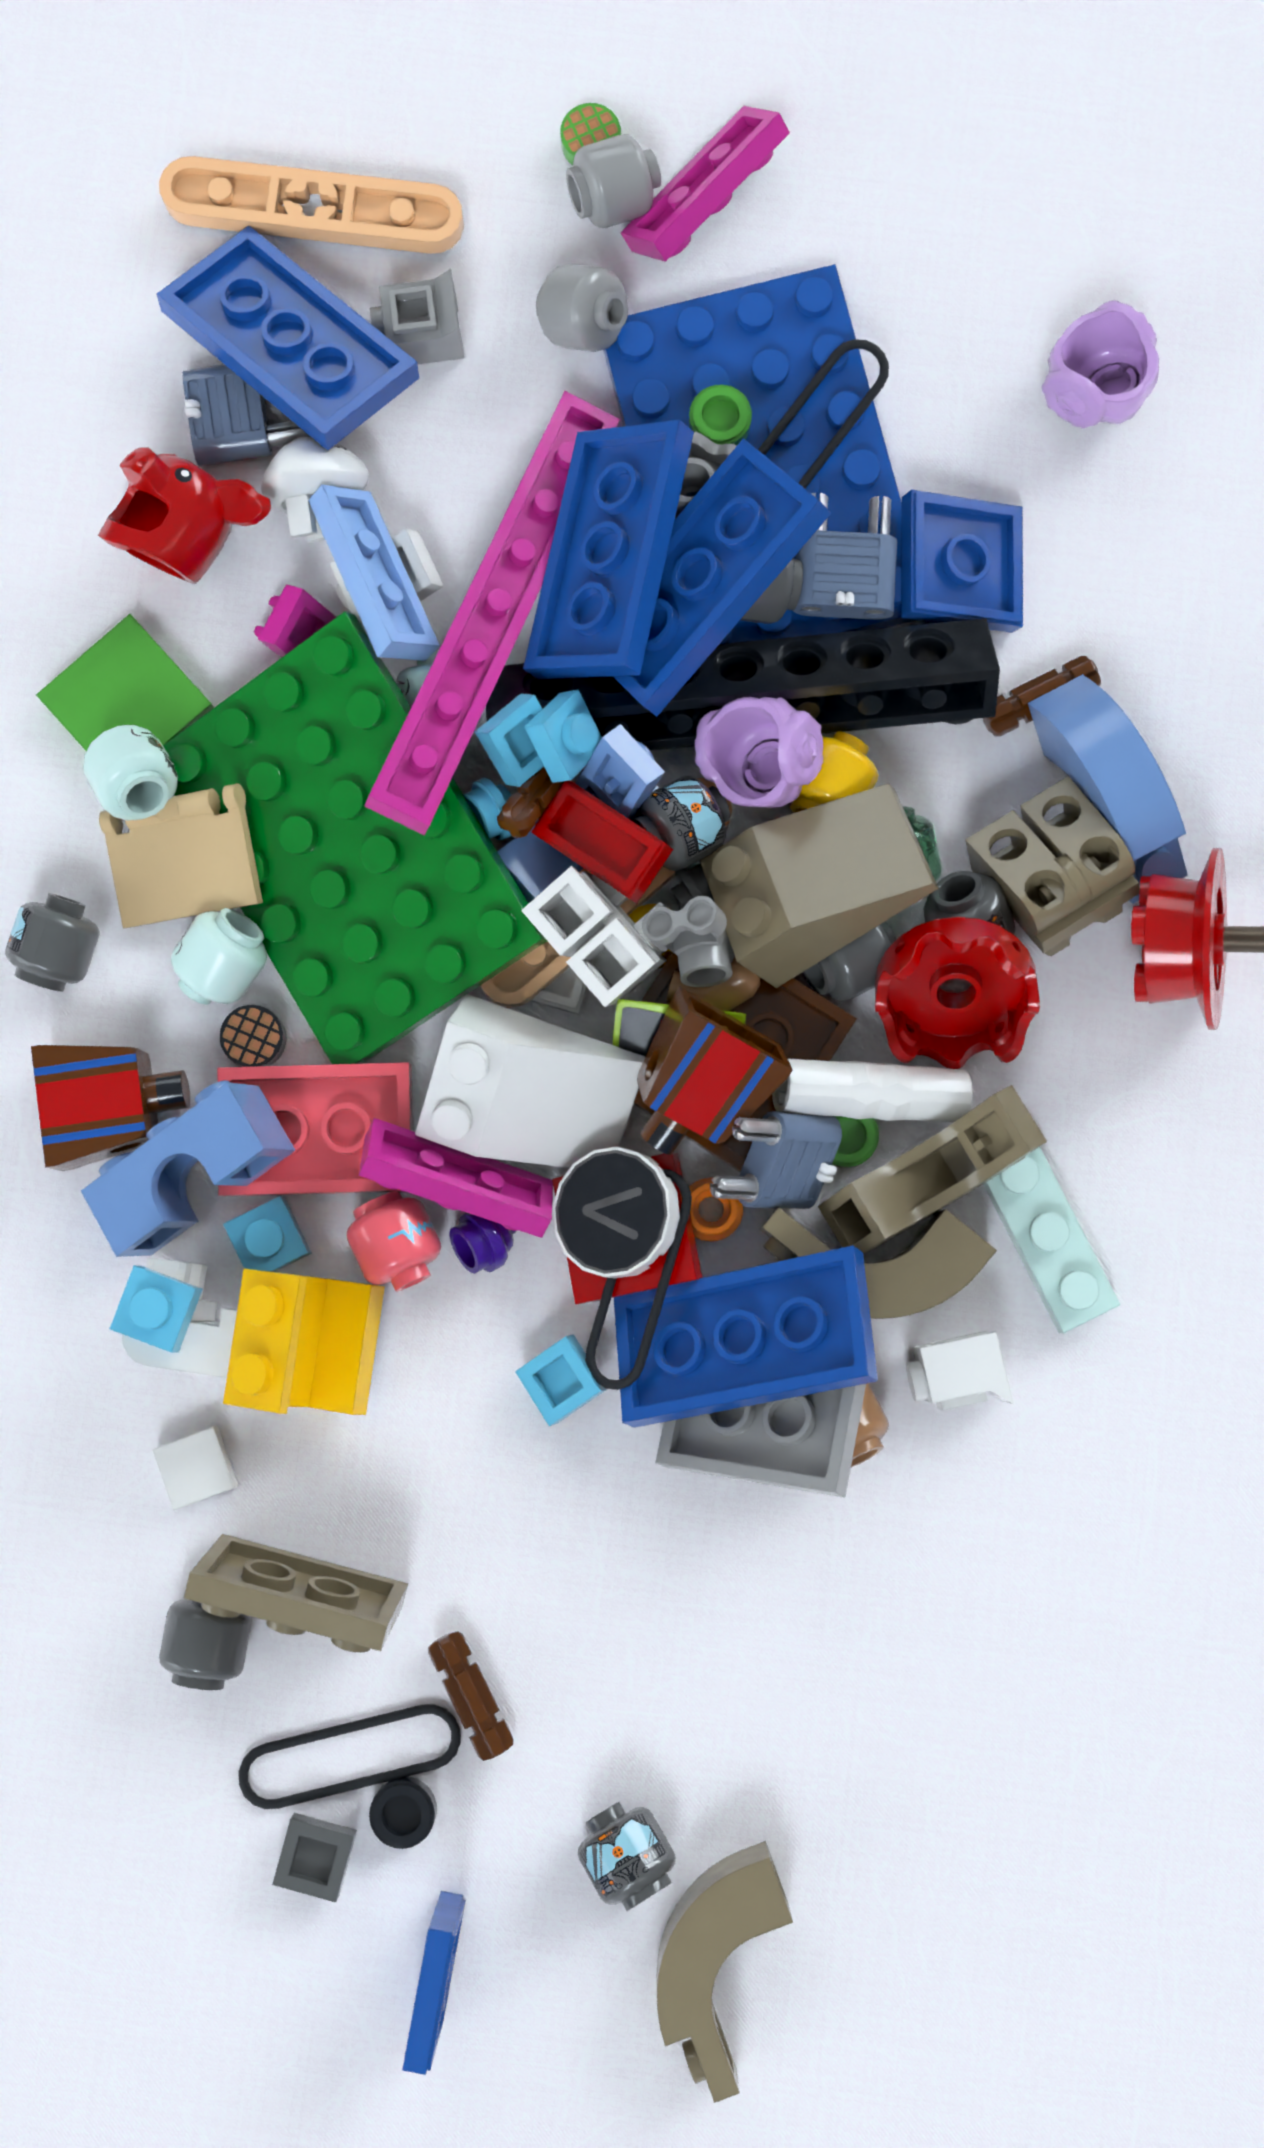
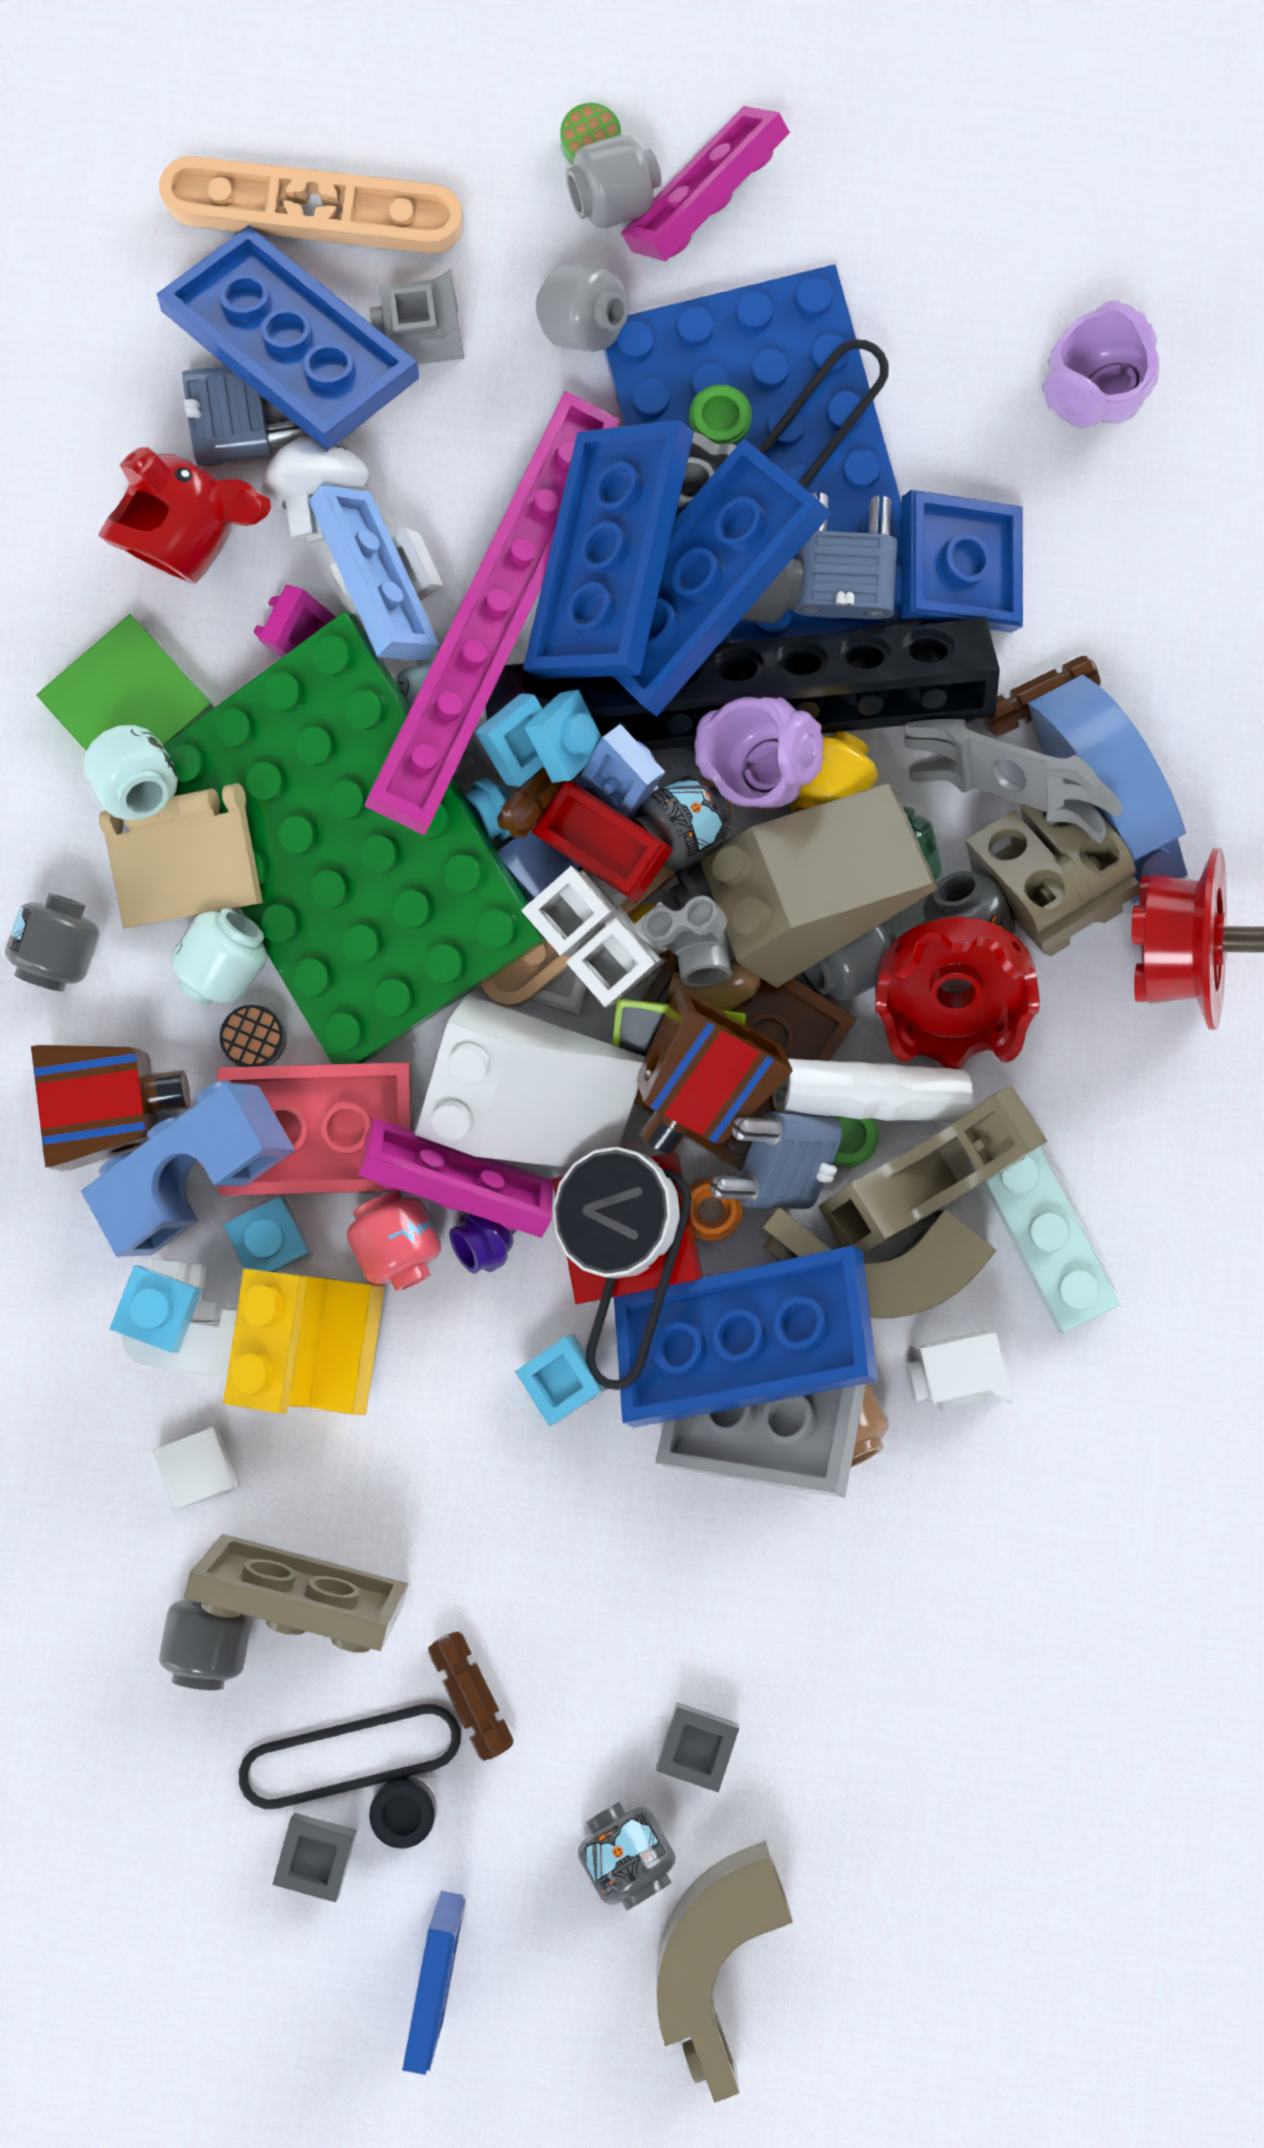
(697, 1747): none -> dark grey plate
(1048, 779): none -> light grey piece

